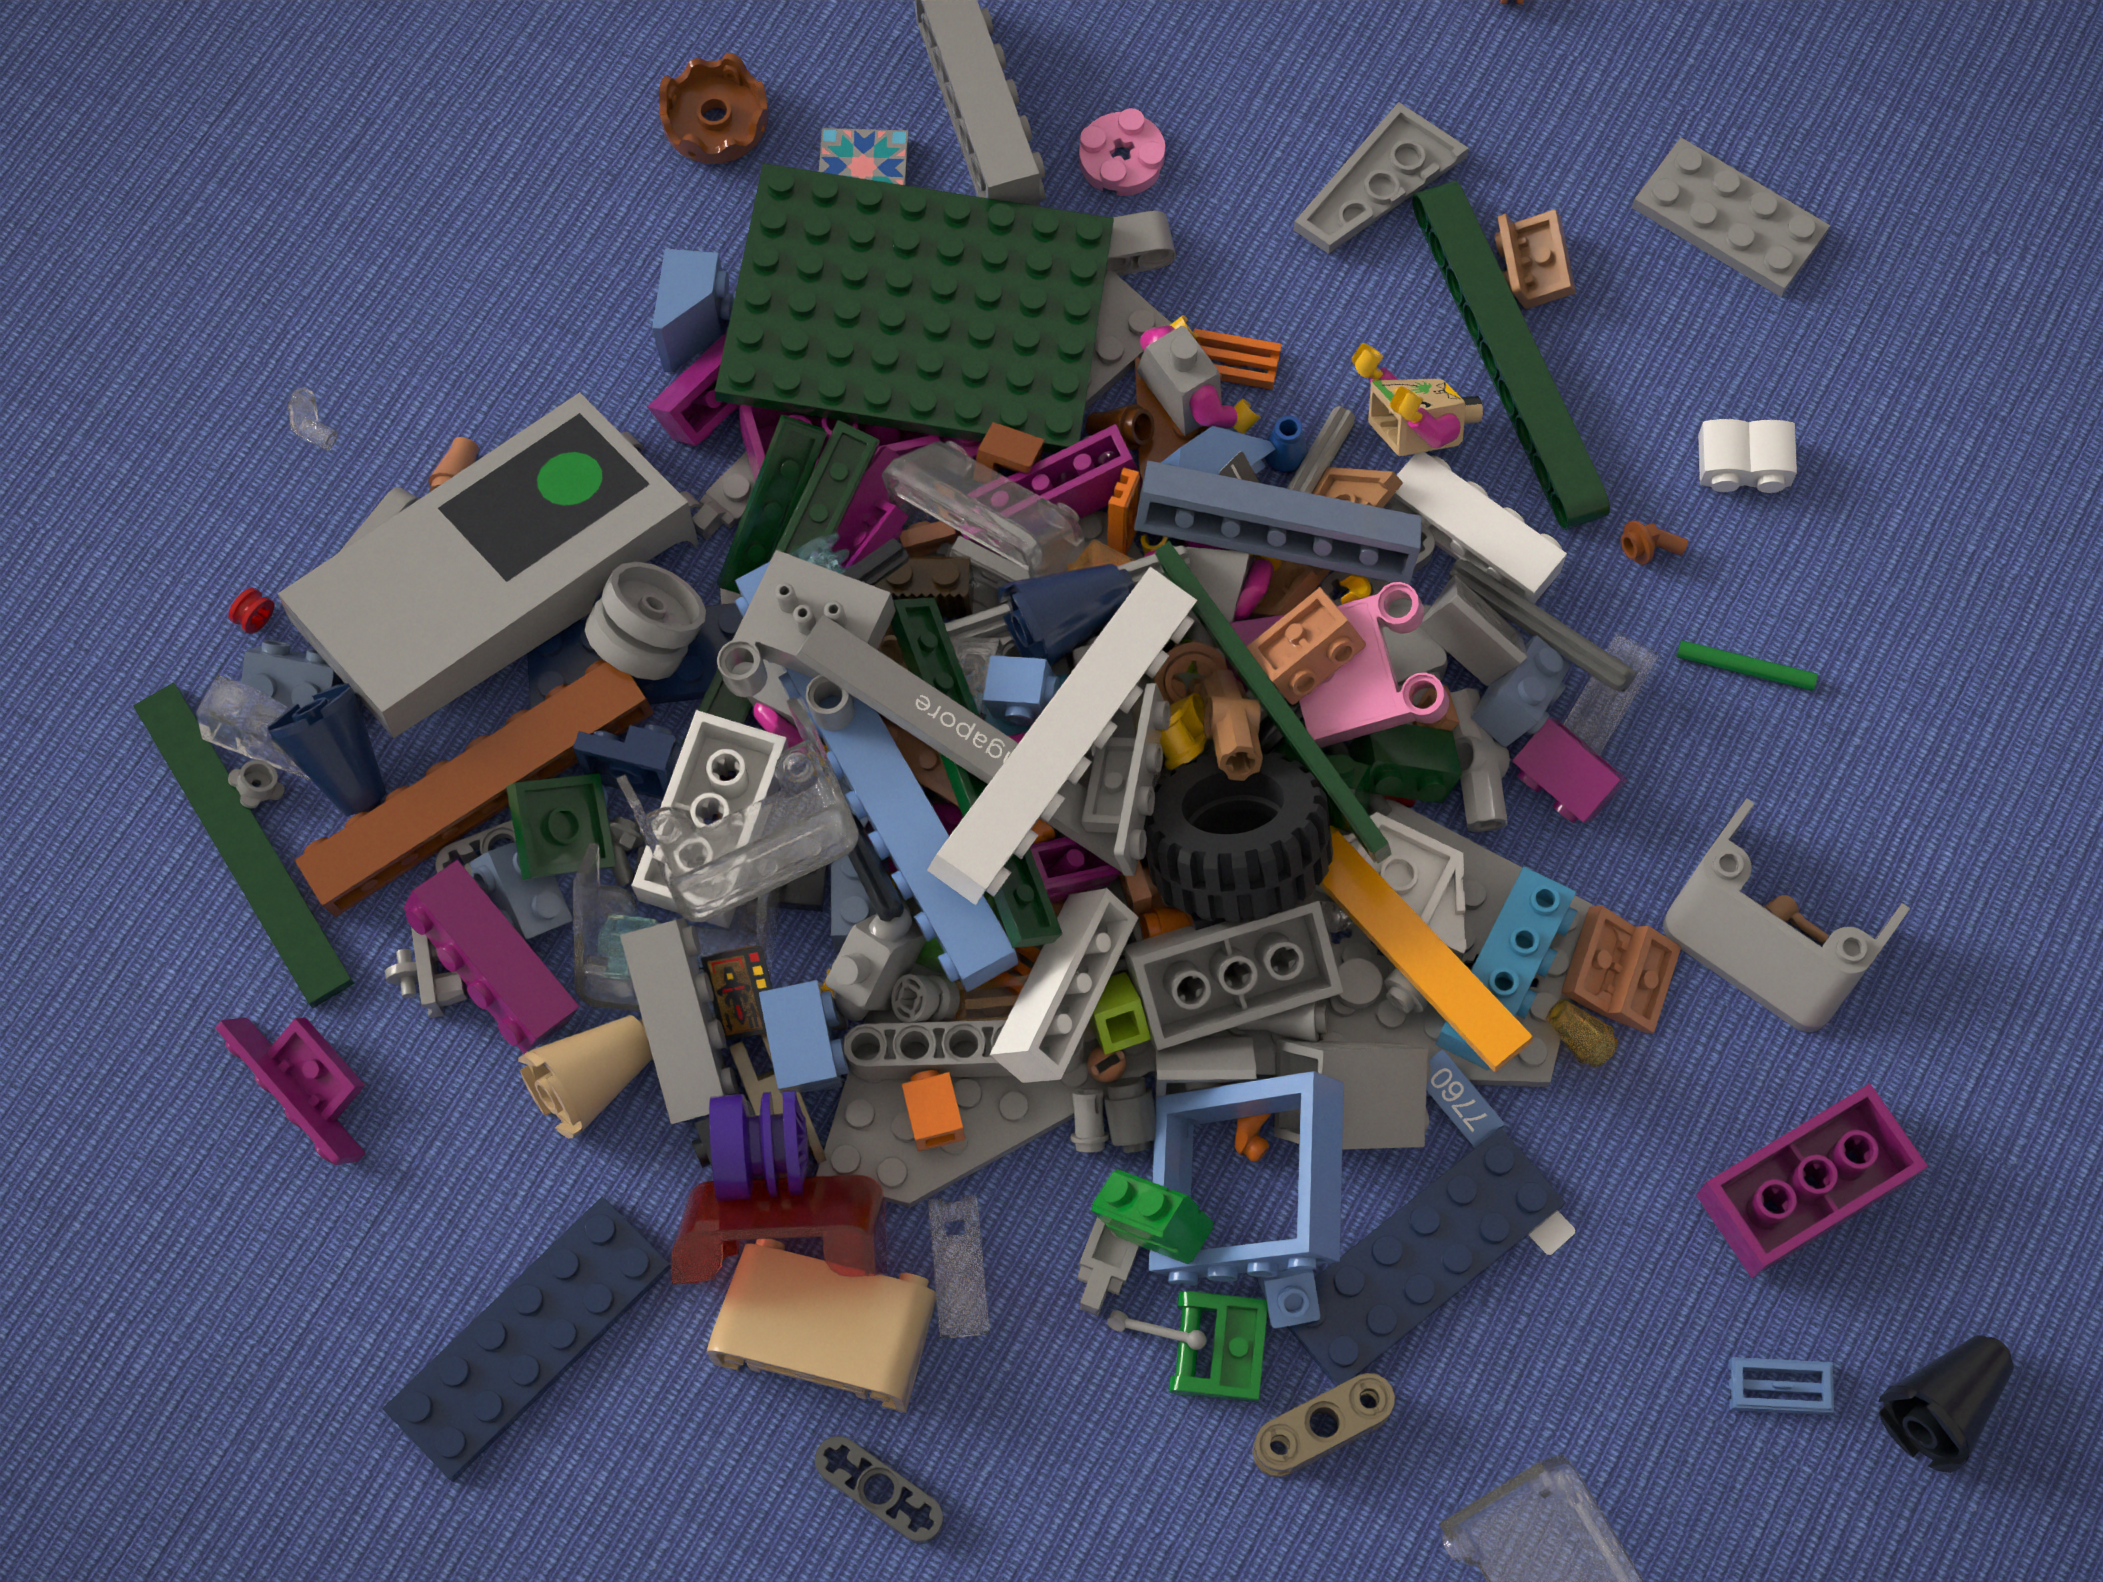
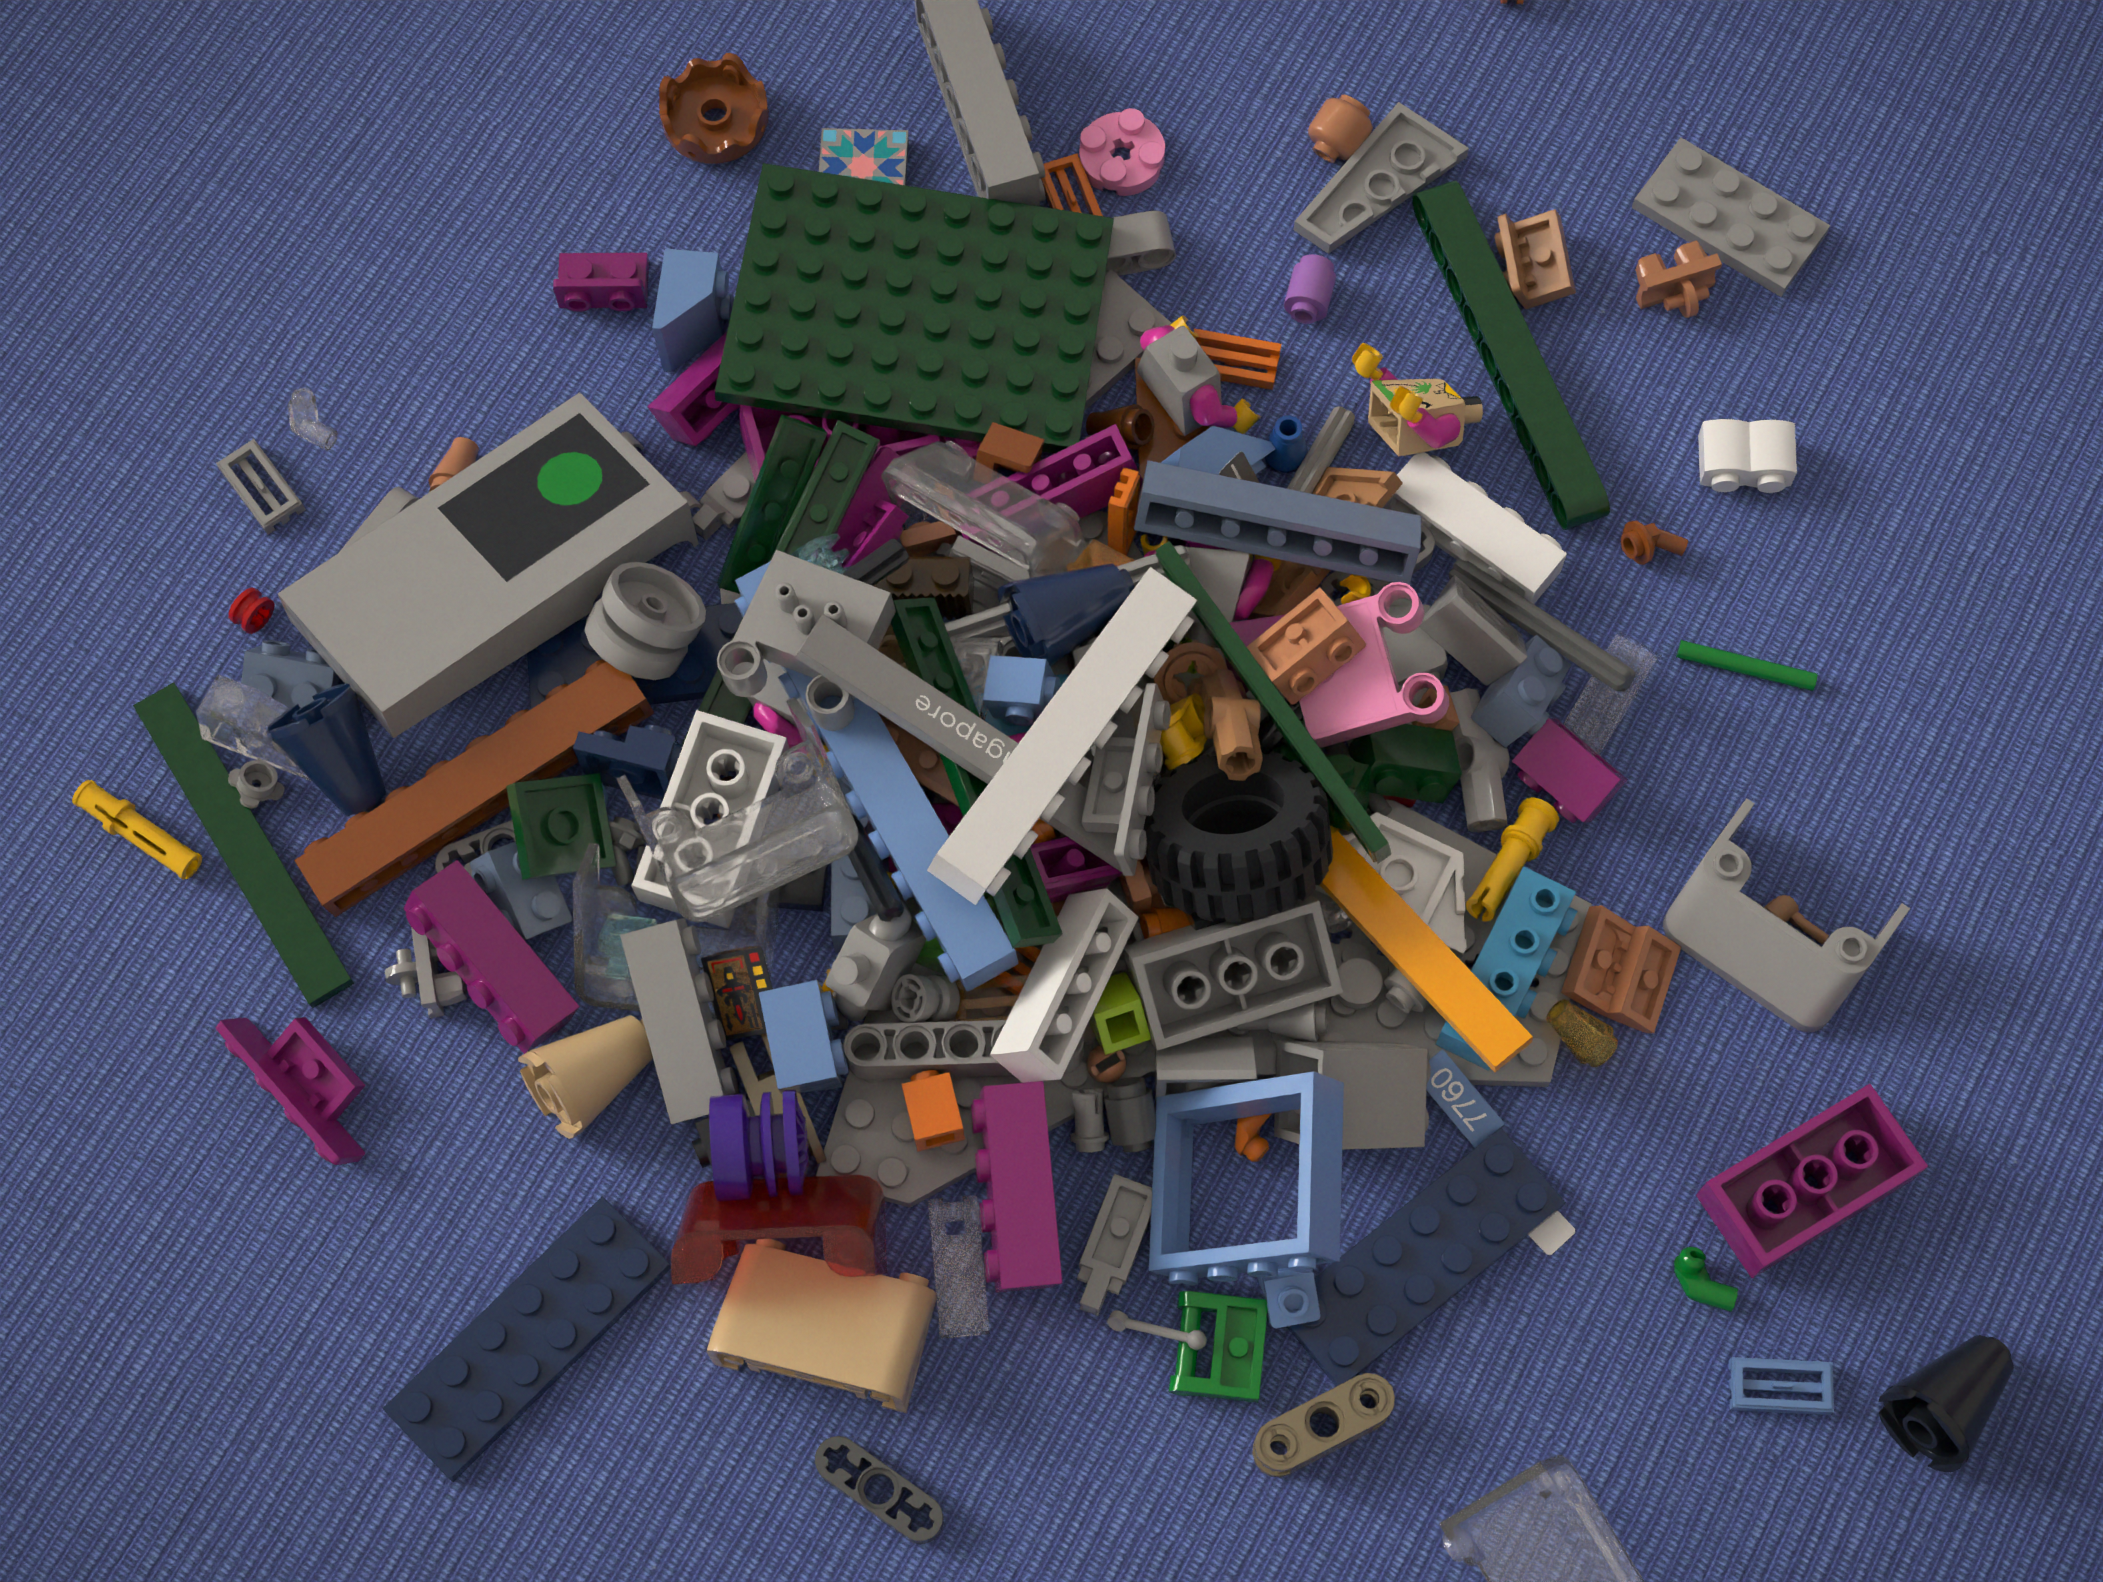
(122, 819): none -> yellow pin
(279, 513): none -> light grey tile
(602, 281): none -> magenta bracket
(1018, 1187): none -> magenta brick
(1050, 192): none -> orange tile
(1152, 1216): green brick -> none
(1310, 289): none -> medium lavender brick
(1339, 128): none -> nougat head
(1519, 845): none -> yellow pin
(1678, 285): none -> nougat hips
(1697, 1284): none -> green arm

